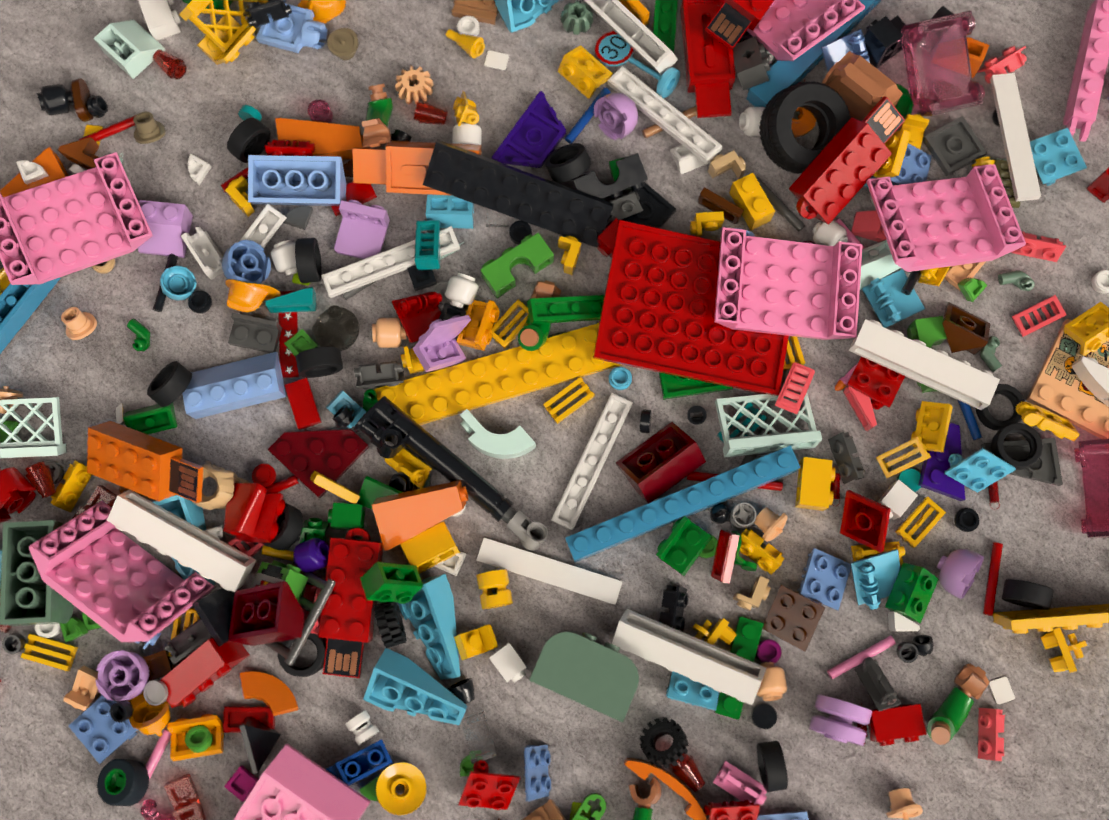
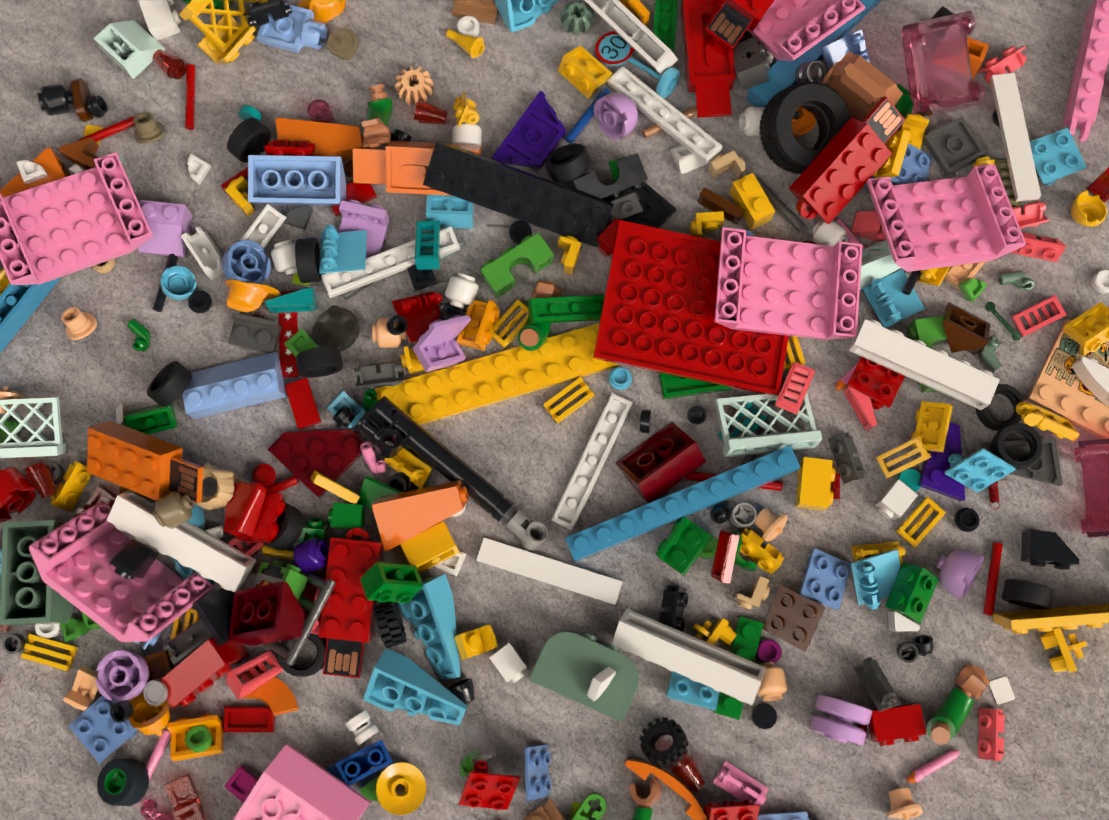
(134, 560): none -> black slope
(173, 510): none -> dark tan head
(190, 96): none -> red piece
(241, 690): none -> coral slope
(258, 741): black slope -> none
(342, 250): none -> medium azure hinge
(370, 458): none -> bright pink arm
(401, 326): none -> black hinge
(494, 580): yellow wheel -> none
(496, 60): white sticker -> none
(496, 445): light aqua arch -> none
(600, 683): none -> white tile
(772, 766): black tyre -> none
(812, 71): none -> flat silver wheel
(860, 657): bright pink piece -> none
(865, 521): red slope -> none
(883, 39): black brick -> none
(918, 774): none -> bright pink piece
(970, 420): blue piece -> none
(990, 307): none -> clear green hinge
(1031, 215): none -> coral hinge
(1046, 548): none -> black slope
(1088, 210): none -> yellow hair

